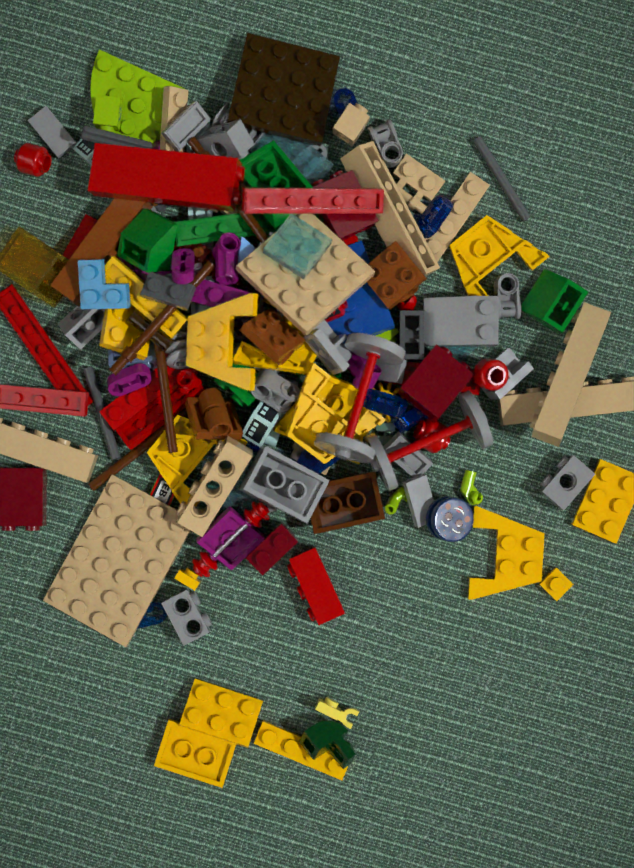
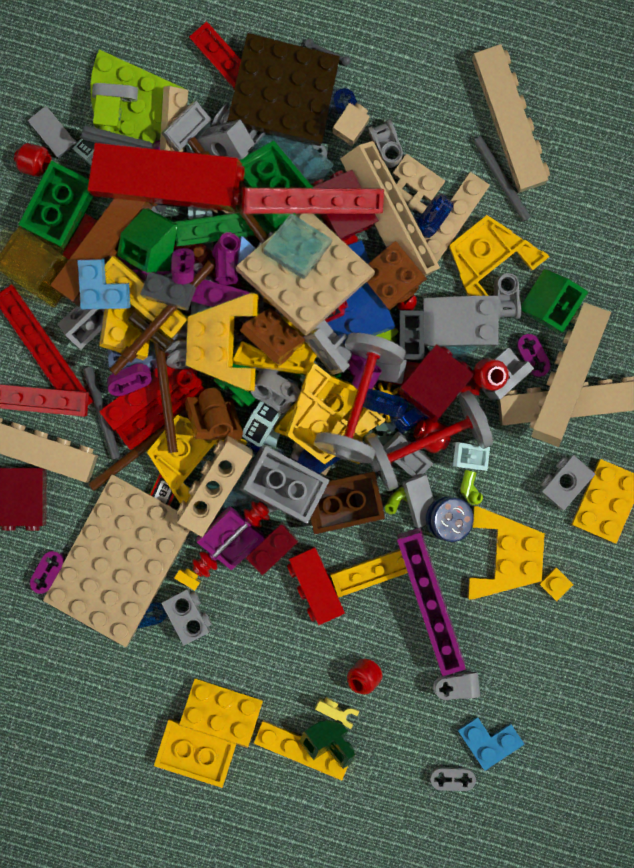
(42, 569): none -> magenta beam
(57, 205): none -> green brick
(125, 92): none -> light grey beam
(217, 52): none -> red plate
(309, 43): none -> dark grey hinge
(364, 676): none -> red head
(369, 573): none -> yellow plate
(431, 601): none -> magenta brick
(453, 772): none -> light grey beam
(461, 685): none -> light grey piece
(469, 456): none -> light aqua slope
(489, 748): none -> dark azure plate
(510, 118): none -> tan brick
(538, 352): none -> magenta beam

